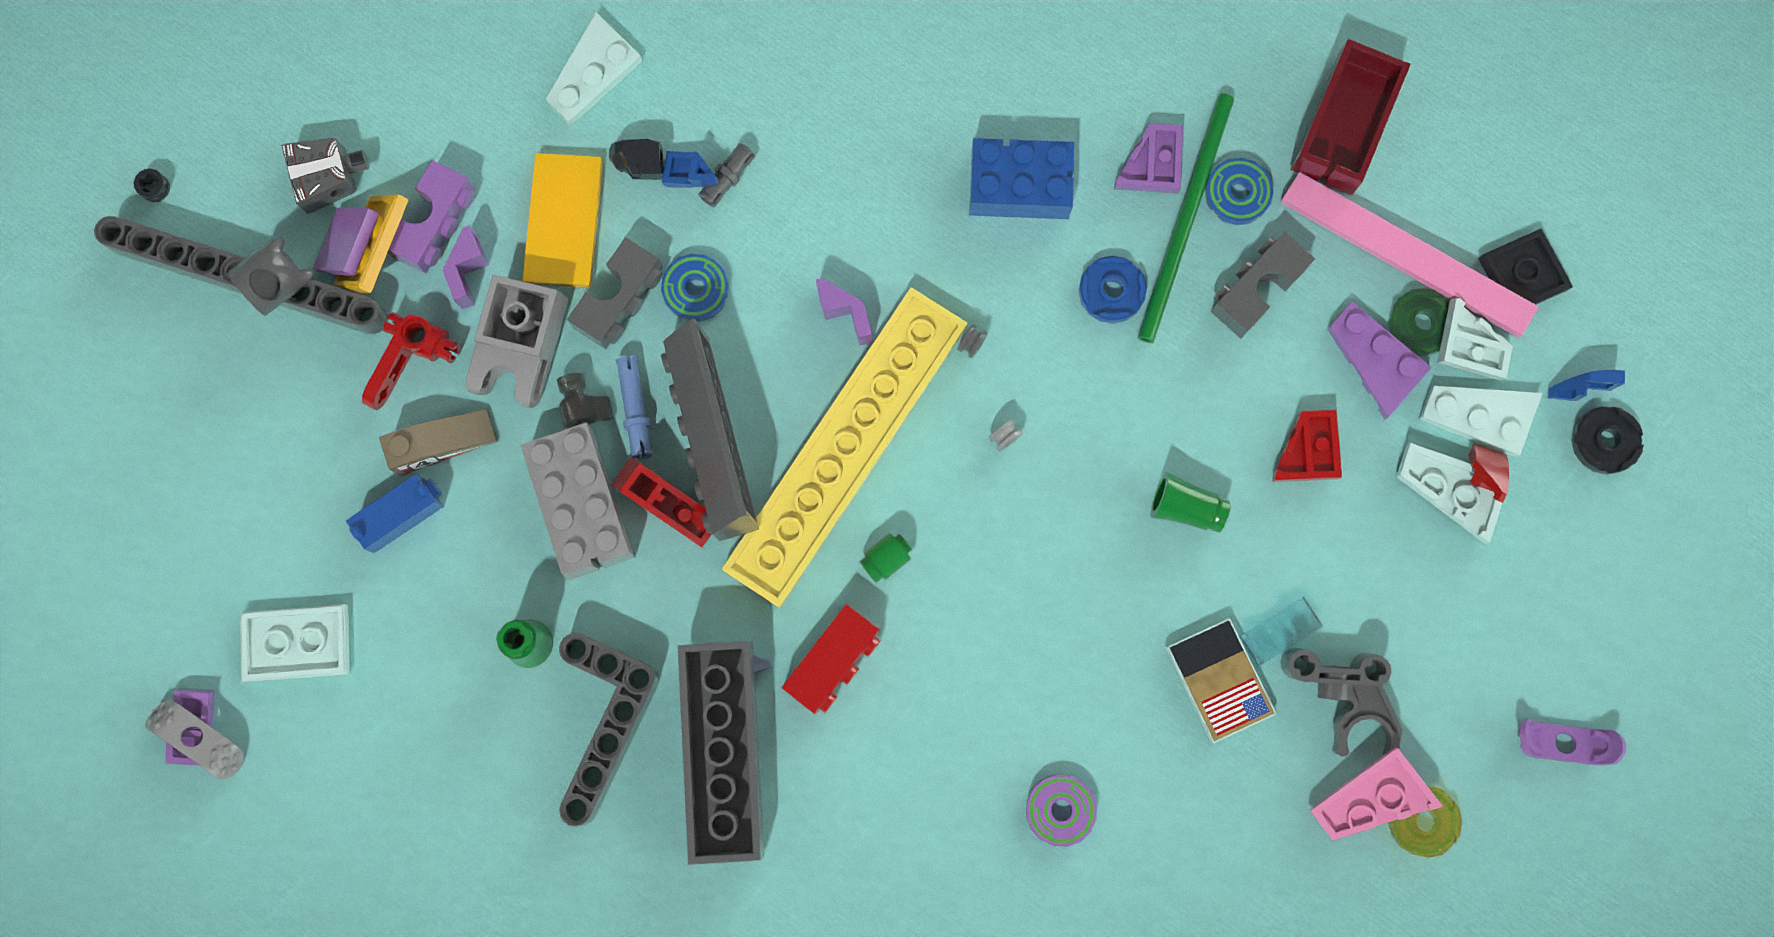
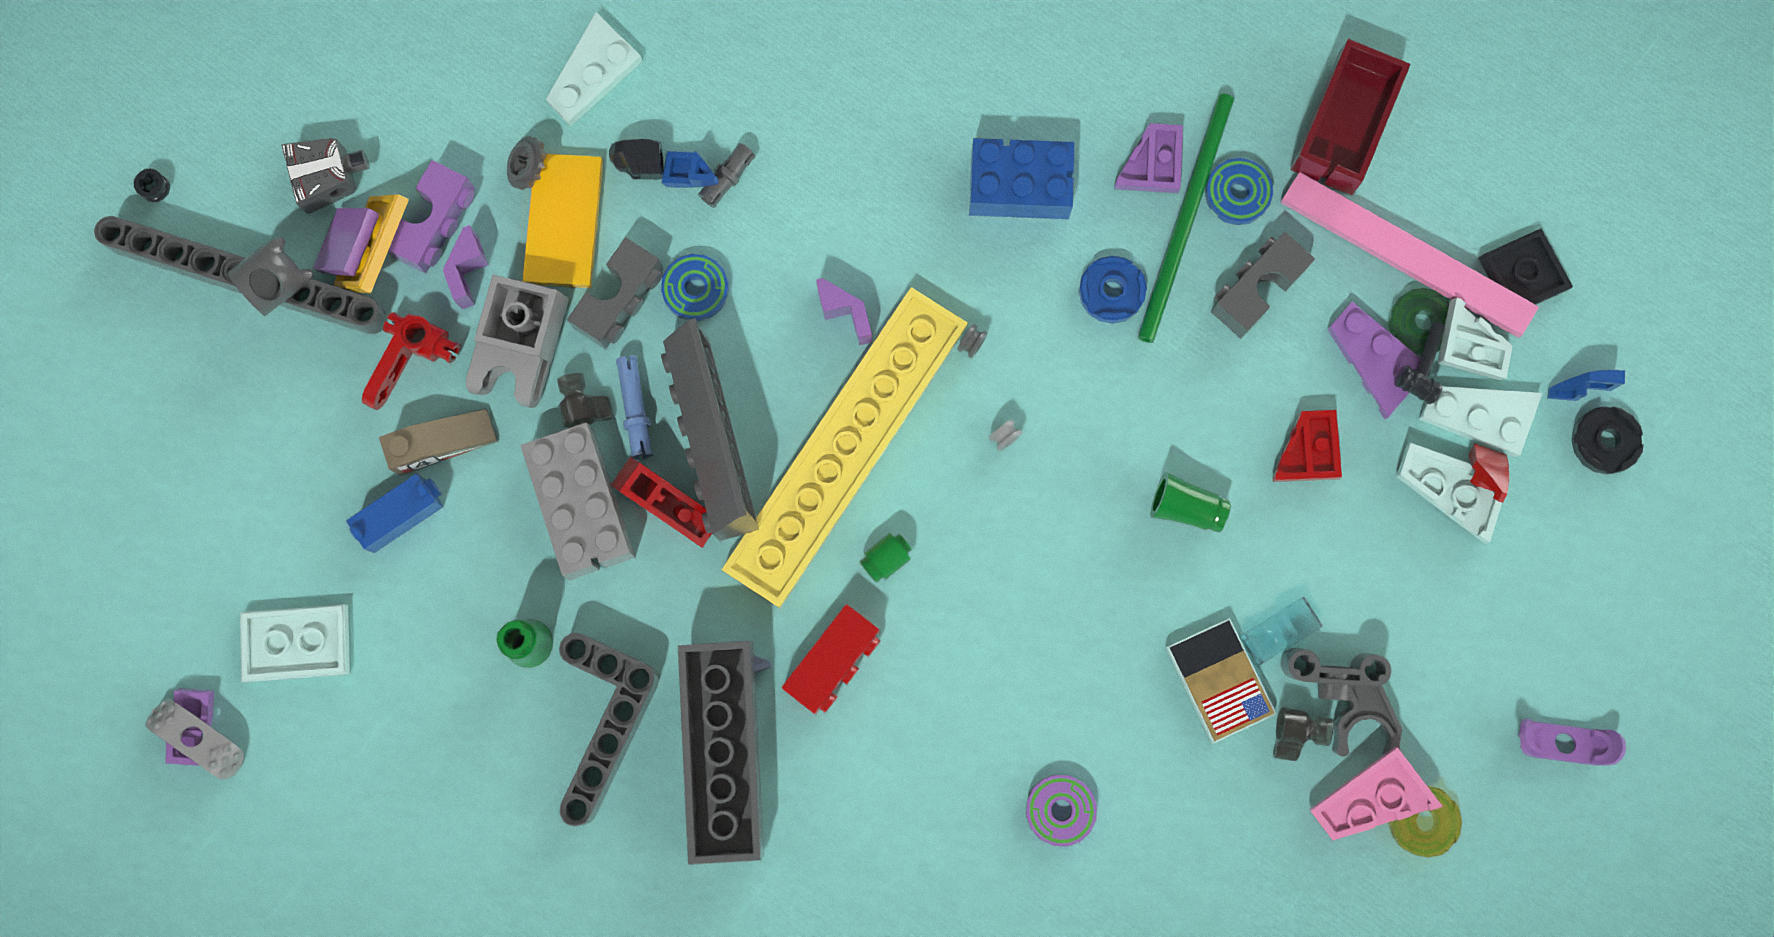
(524, 172): none -> dark grey gear
(1295, 728): none -> clear smoke piece
(1417, 380): none -> black piece

